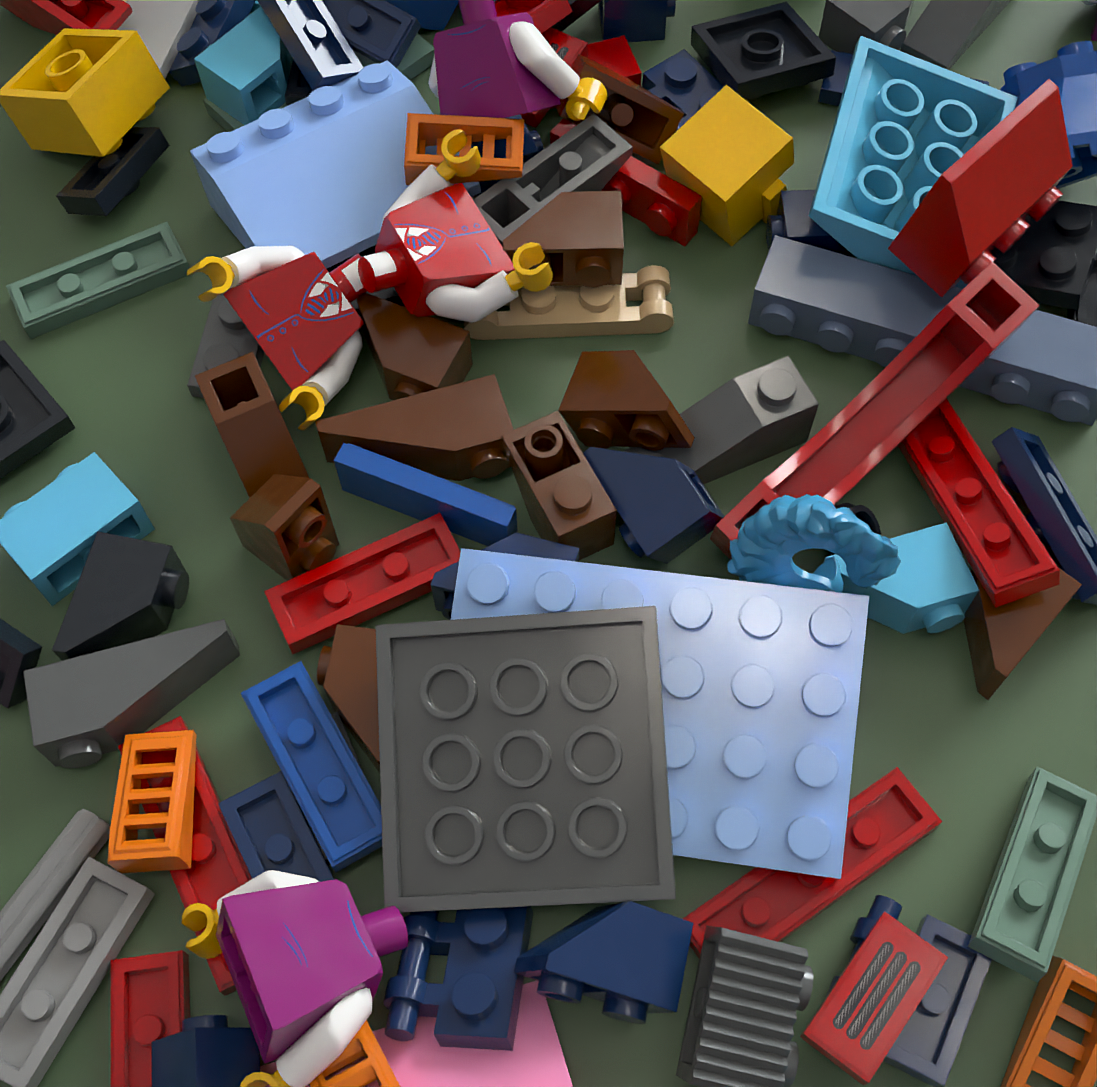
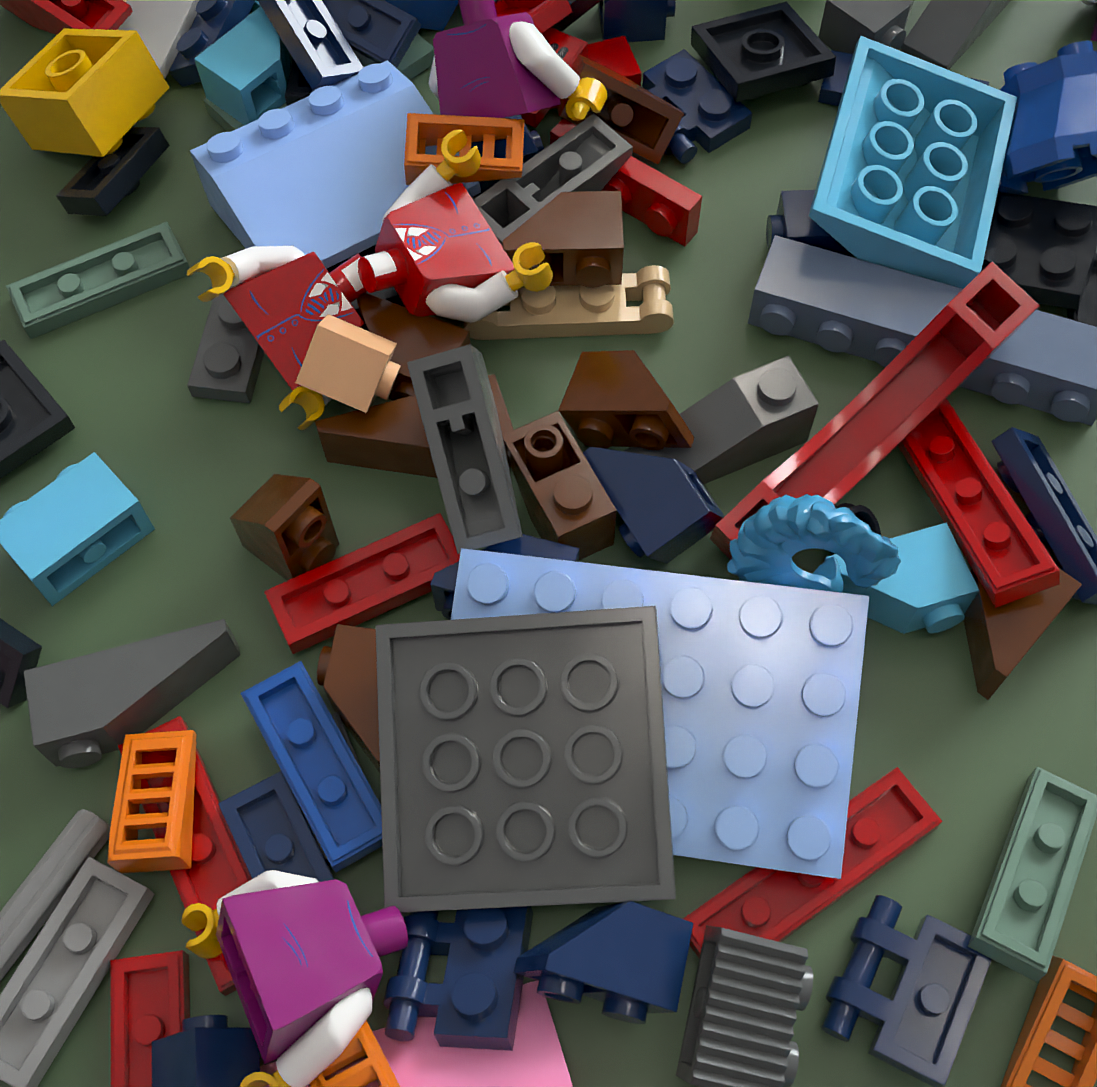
(122, 596): black slope -> none
(249, 422): reddish brown slope -> none
(348, 364): none -> light nougat brick
(424, 495): blue tile -> none
(466, 446): none -> dark grey slope
(732, 161): yellow plate -> none
(874, 998): red tile -> none
(989, 195): red slope -> none

